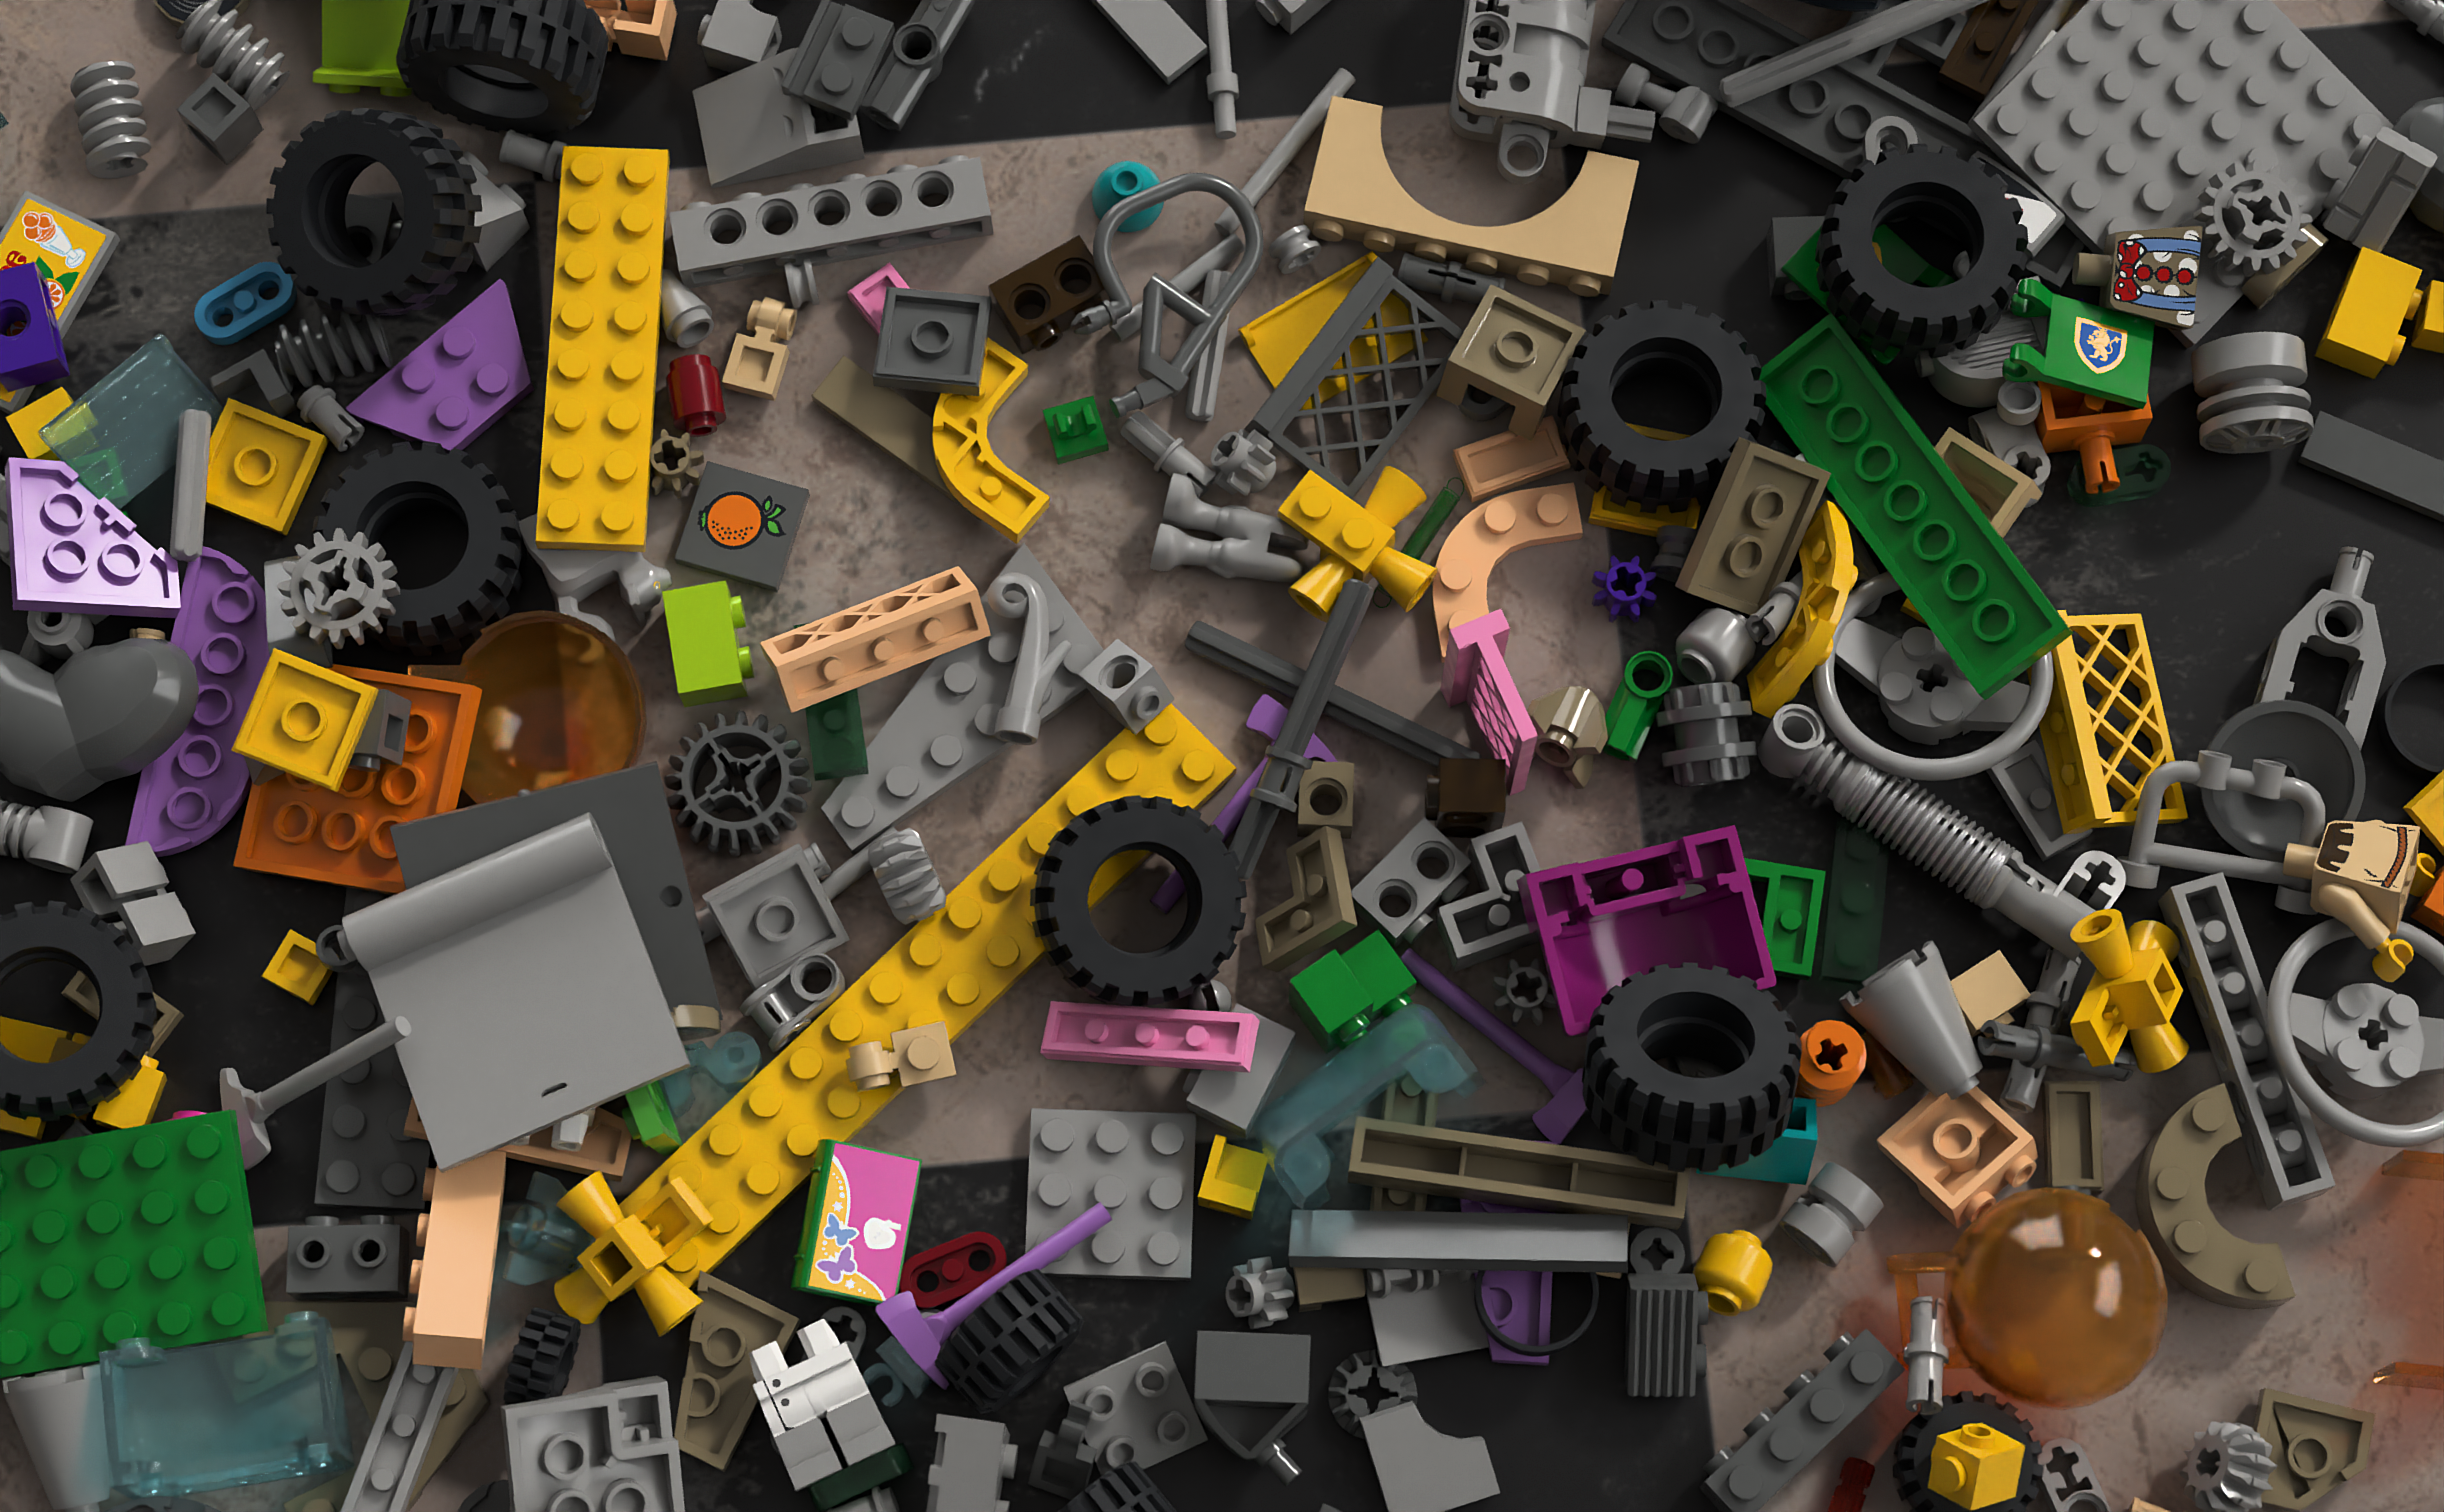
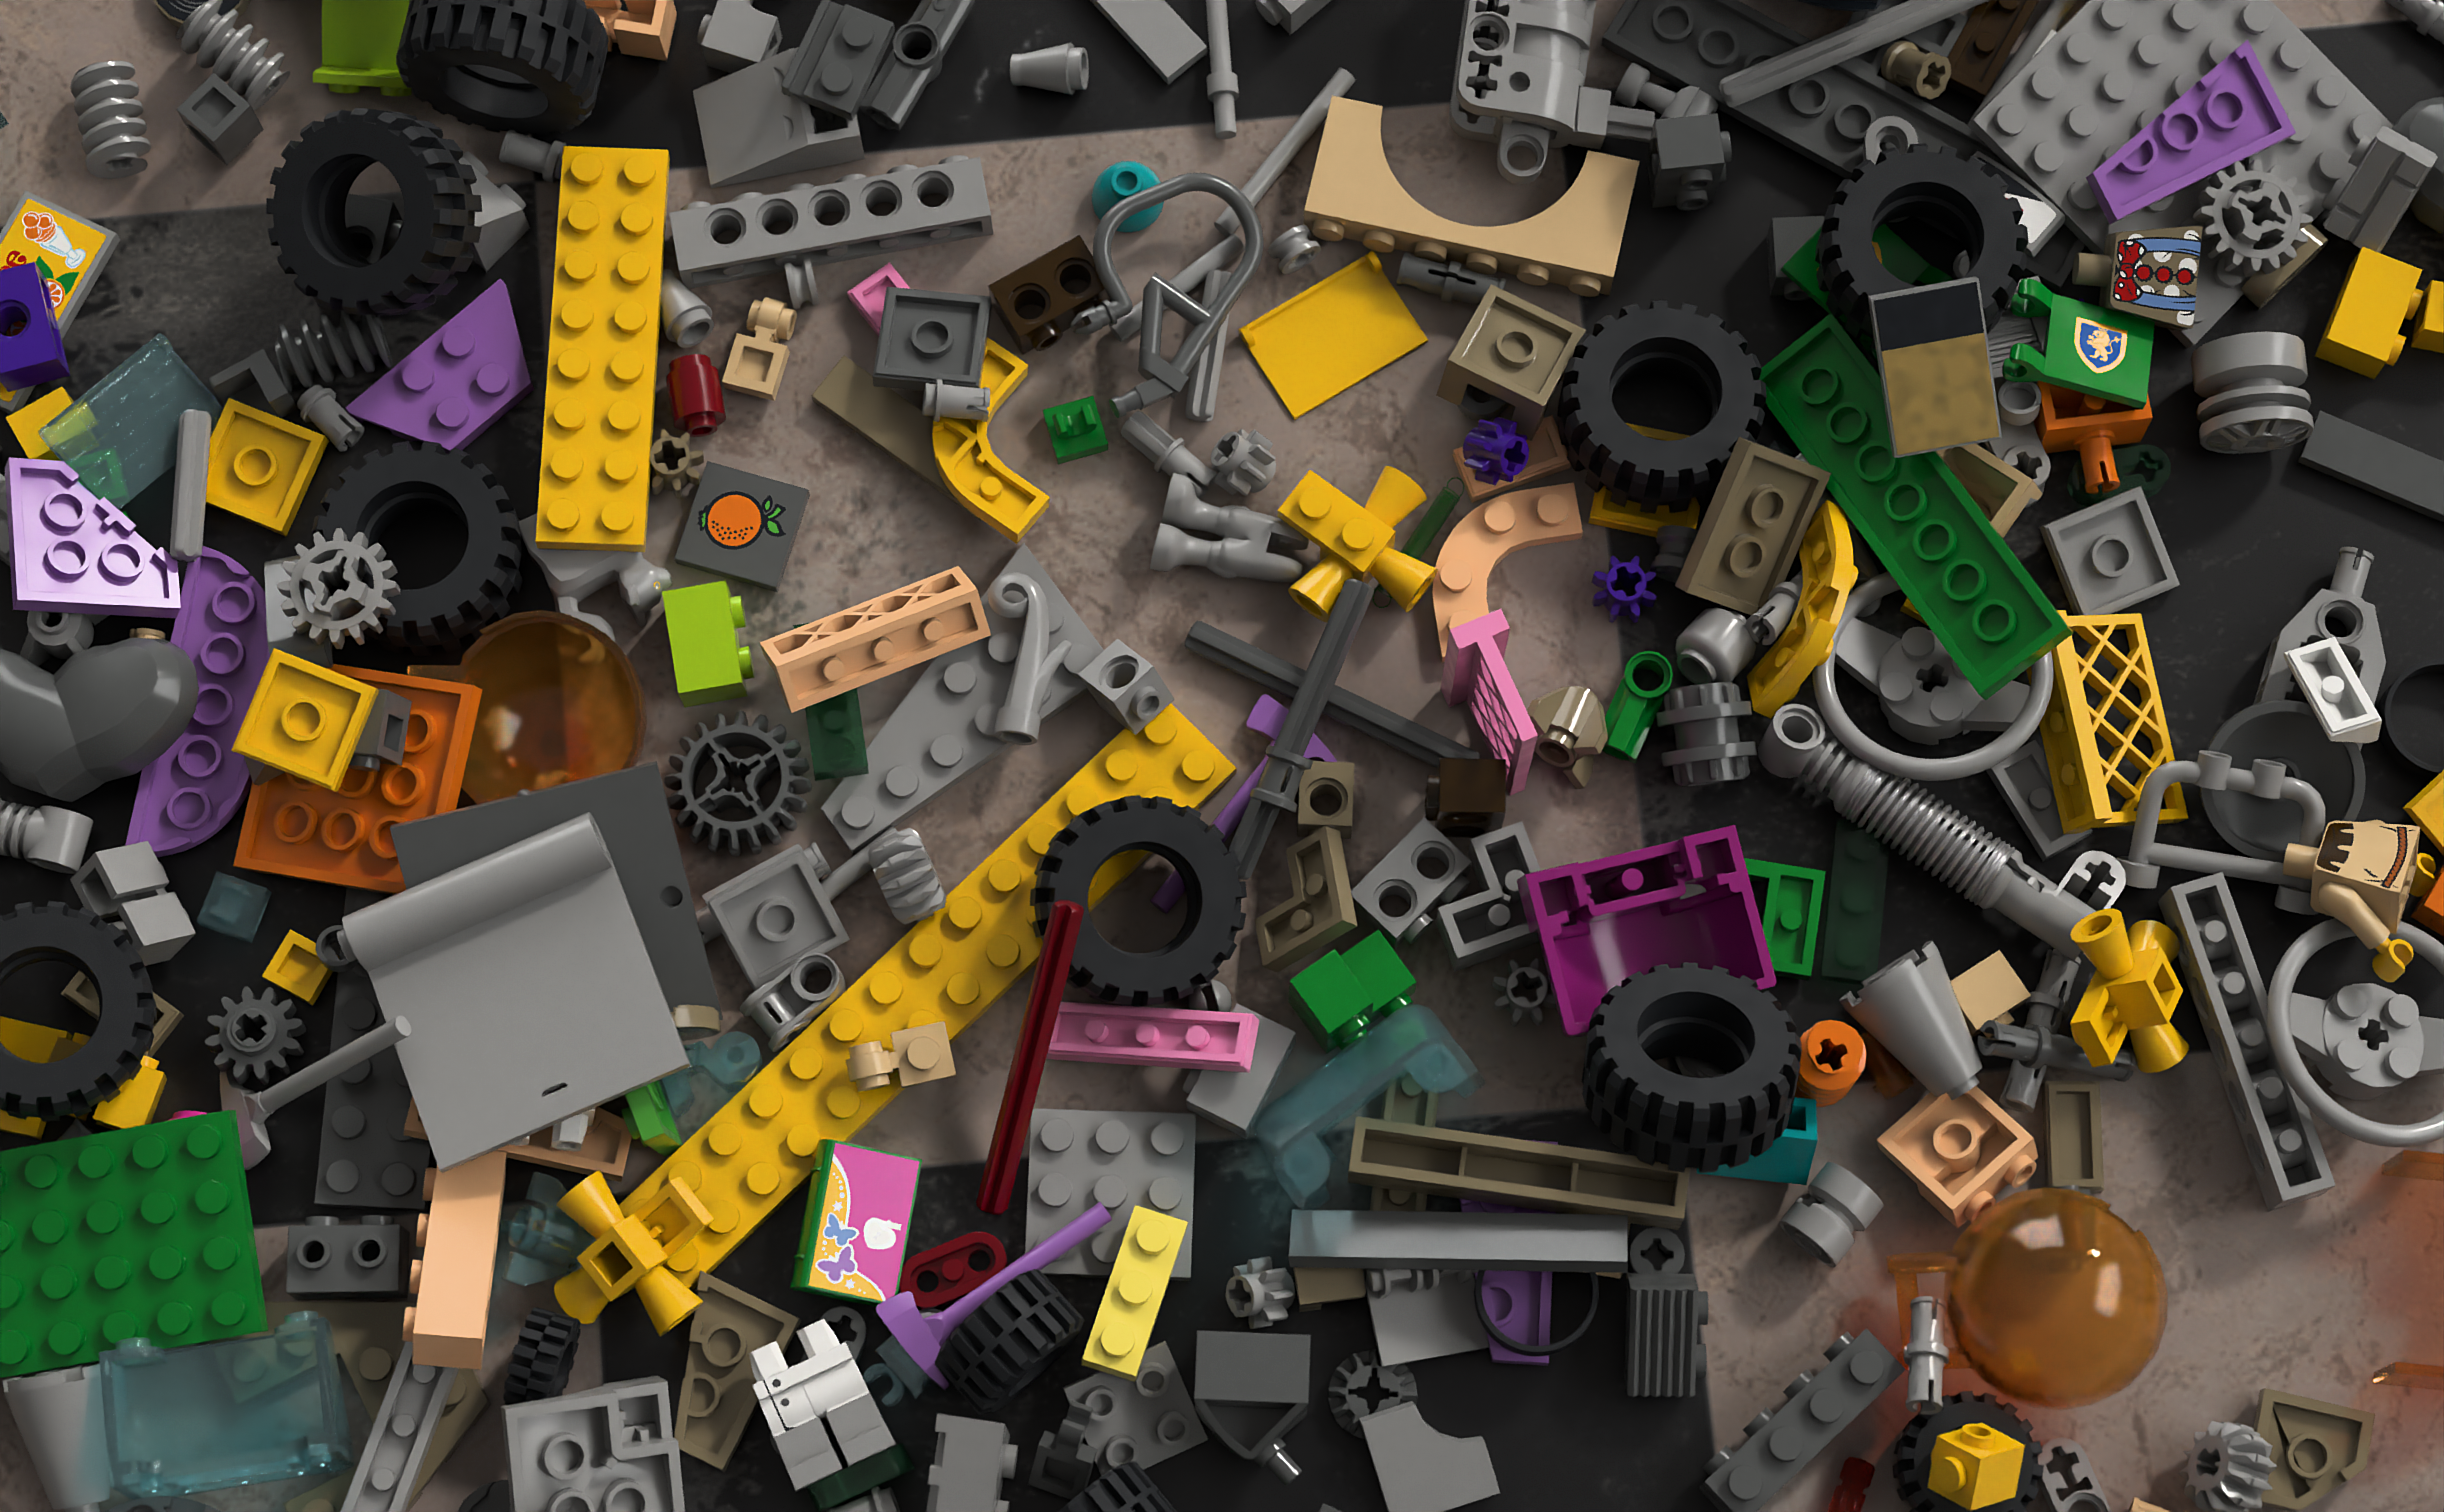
(234, 907): none -> clear light blue tile
(243, 299): dark azure plate -> none
(246, 1053): none -> dark grey gear
(955, 401): none -> light grey pin
(1029, 1056): none -> dark red axle
(1052, 69): none -> light grey cone
(1134, 1293): none -> light yellow plate
(1232, 1179): yellow panel -> none
(1324, 352): dark grey fence -> none
(1495, 450): none -> dark purple gear
(1566, 1086): medium lavender piece -> none
(1687, 161): none -> dark grey brick
(1733, 1272): yellow head -> none
(1909, 67): none -> dark tan bush
(1935, 367): none -> tile
(2109, 555): none -> light grey tile
(2180, 1223): dark tan brick -> none
(2204, 131): none -> medium lavender wing
(2334, 692): none -> white slope

